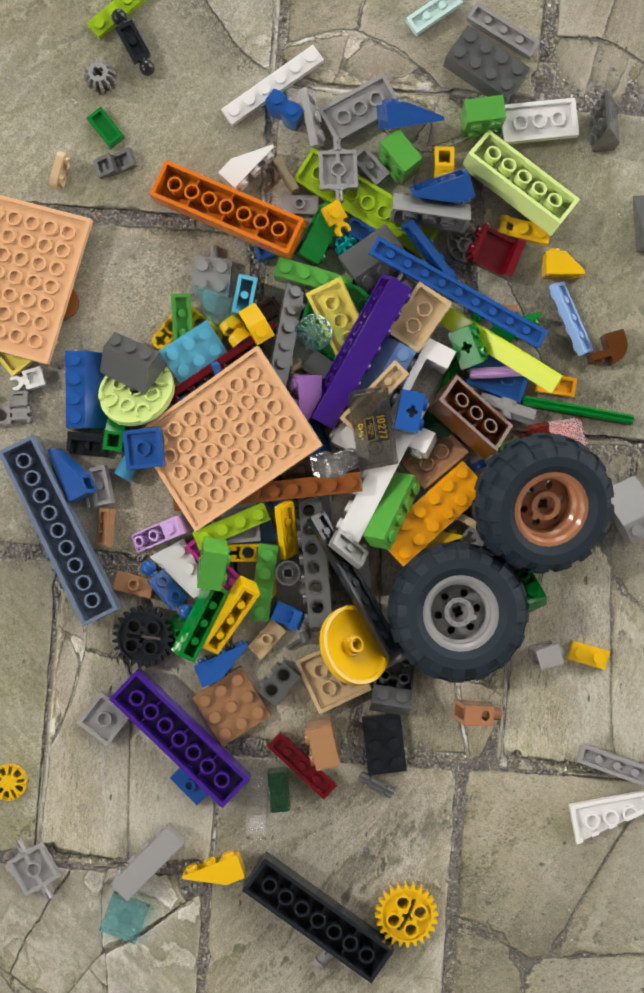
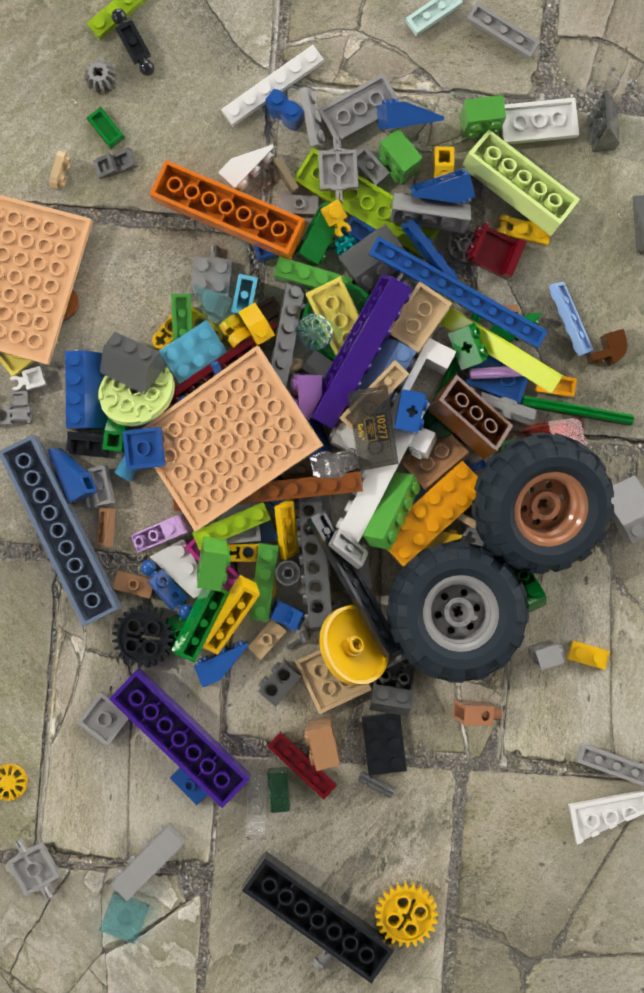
(218, 870): yellow slope -> none
(231, 706): medium nougat plate -> none
(485, 65): dark grey brick -> none
(560, 265): yellow slope -> none

